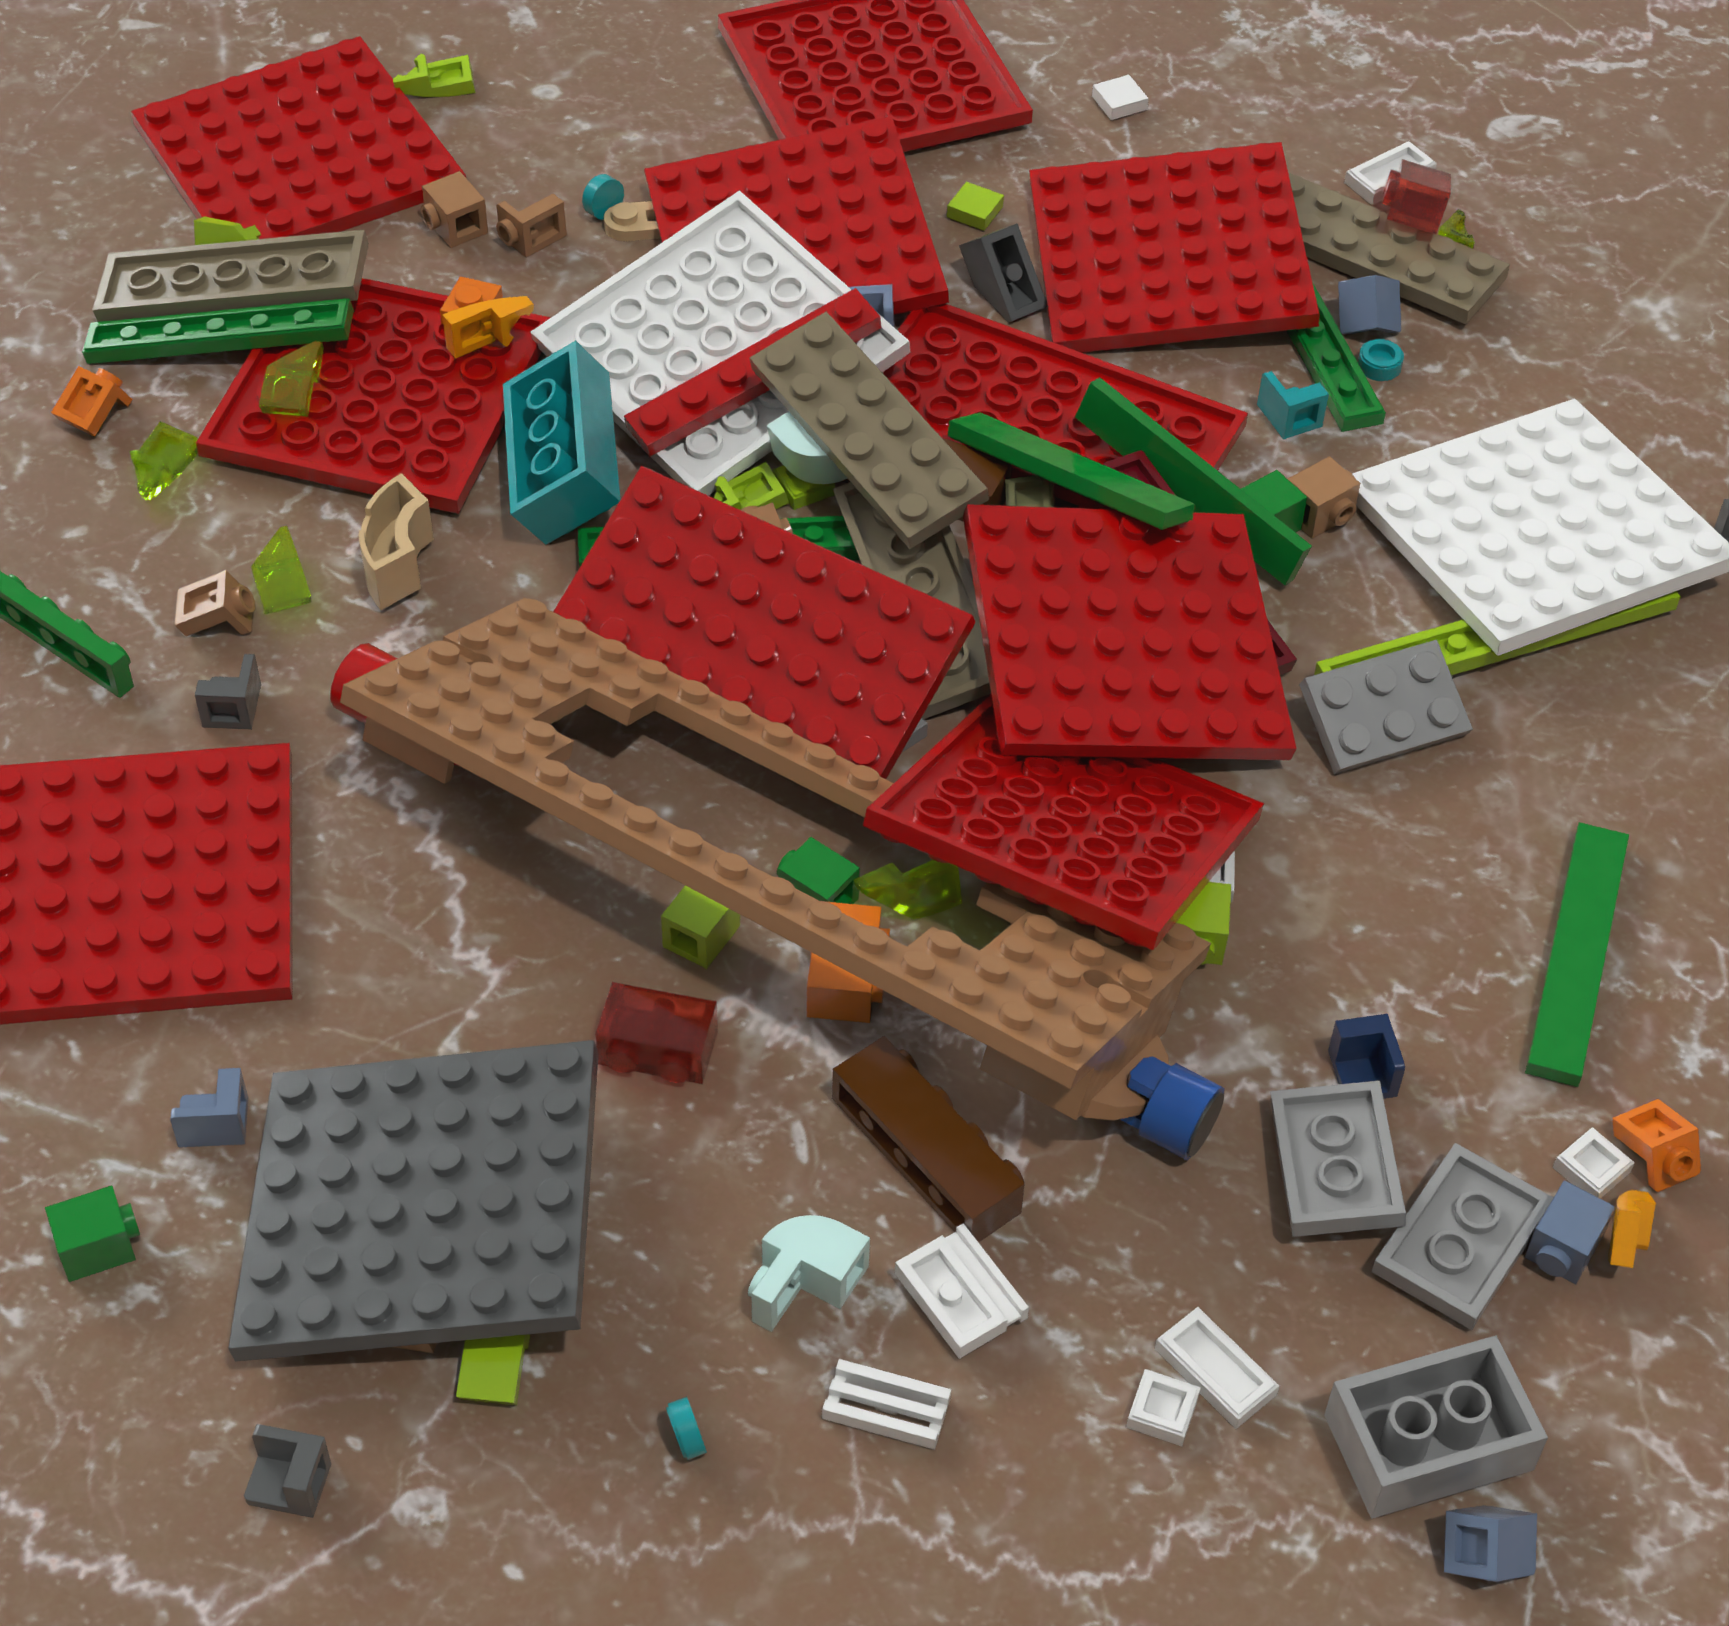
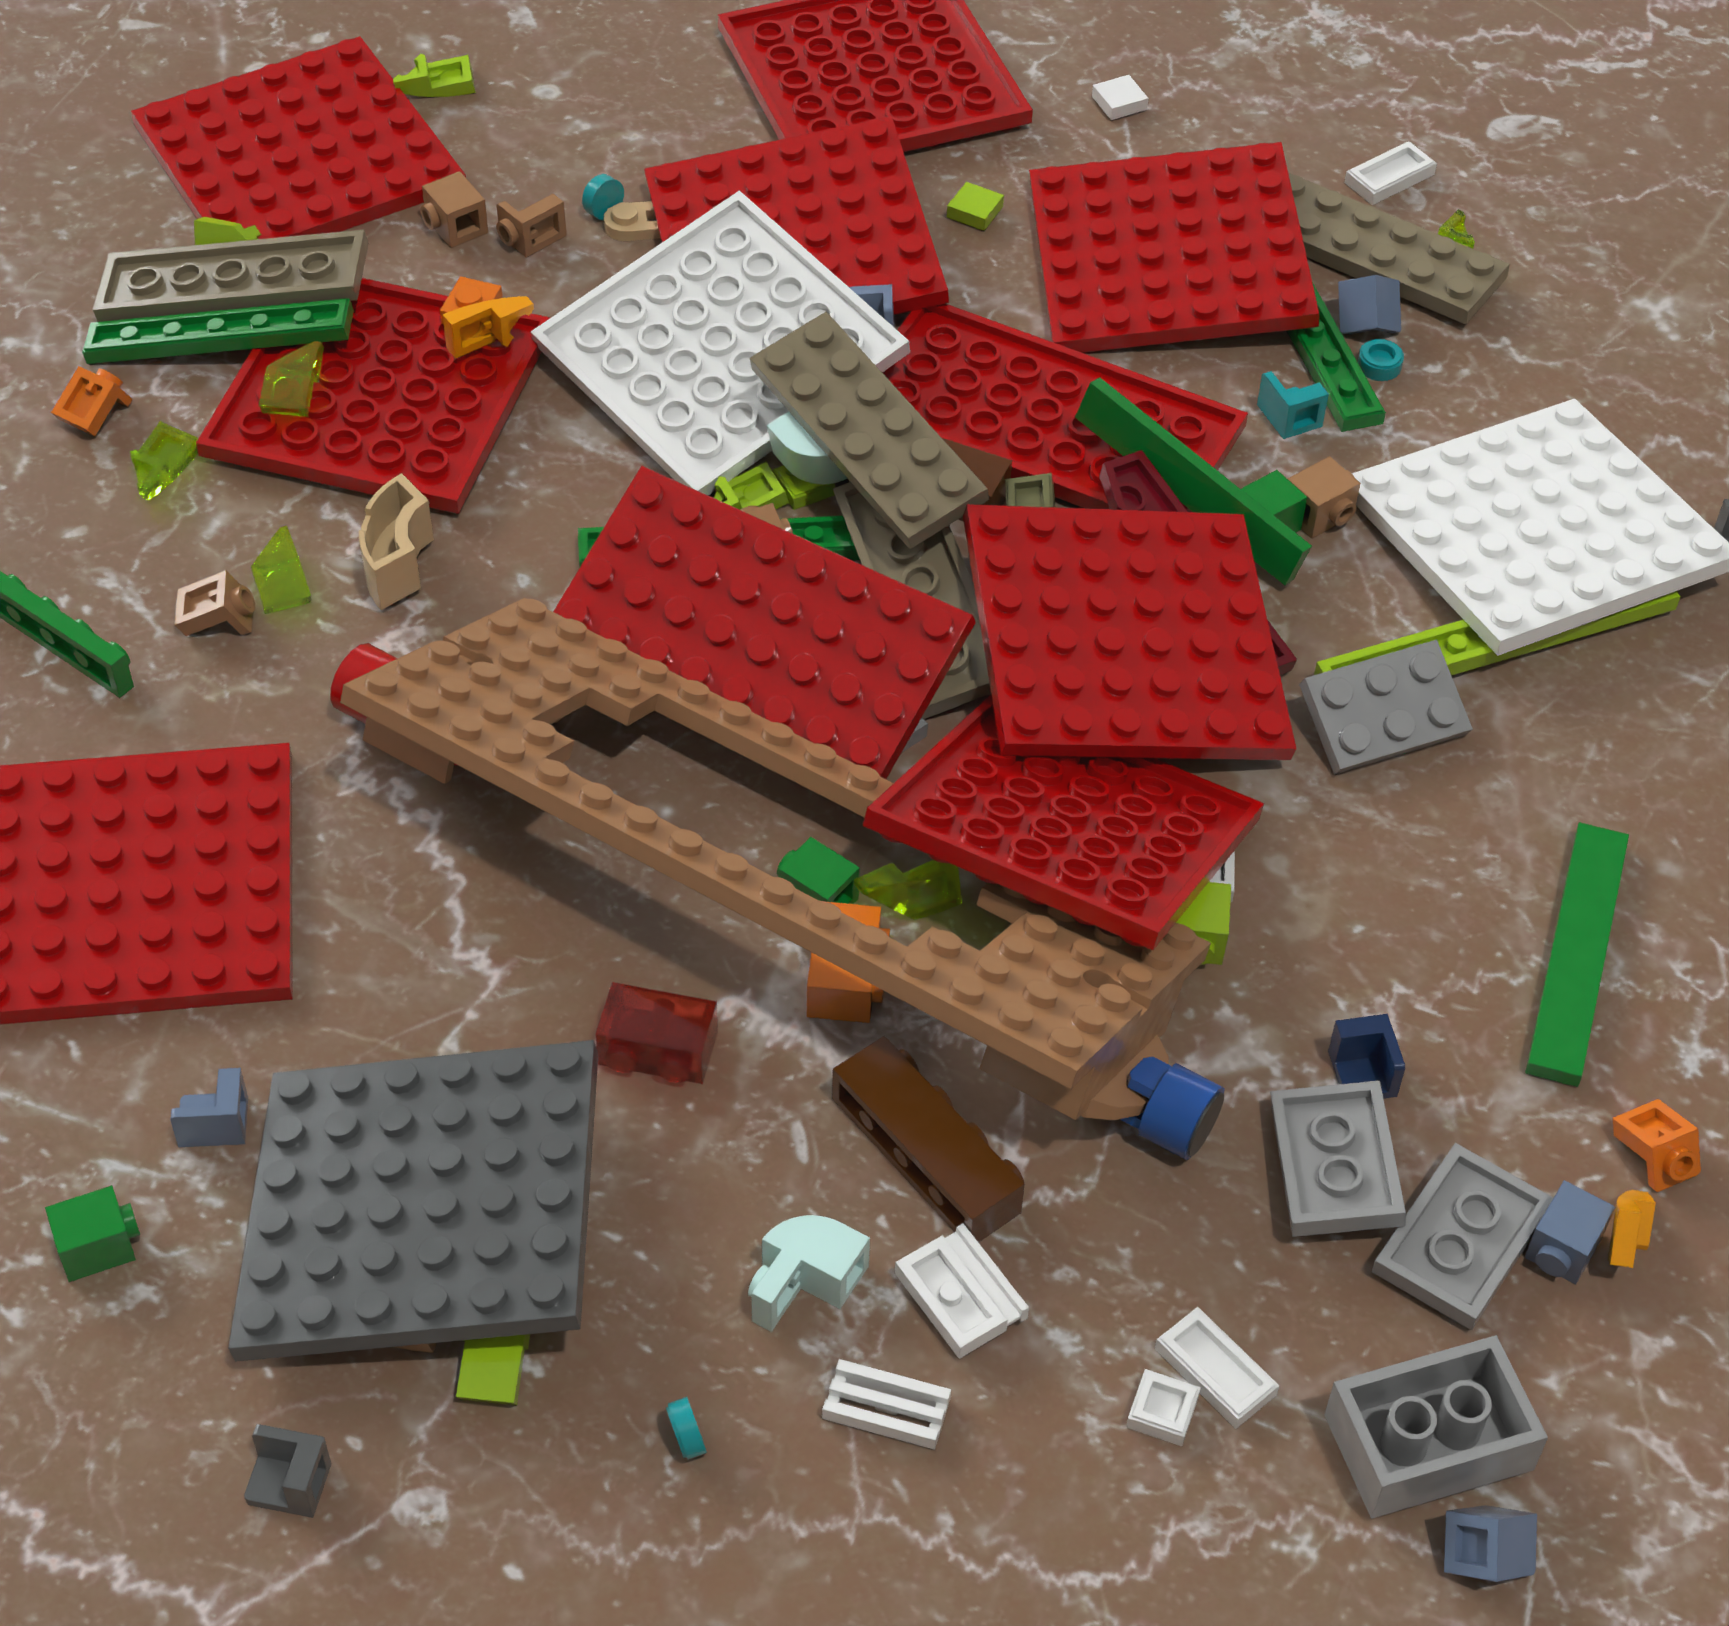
(230, 700): dark grey panel -> none
(560, 443): teal brick -> none
(697, 927): lime brick -> none
(732, 381): red plate -> none
(1004, 272): dark grey slope -> none
(1071, 471): green tile -> none
(1417, 196): clear red brick -> none
(1593, 1164): white tile -> none

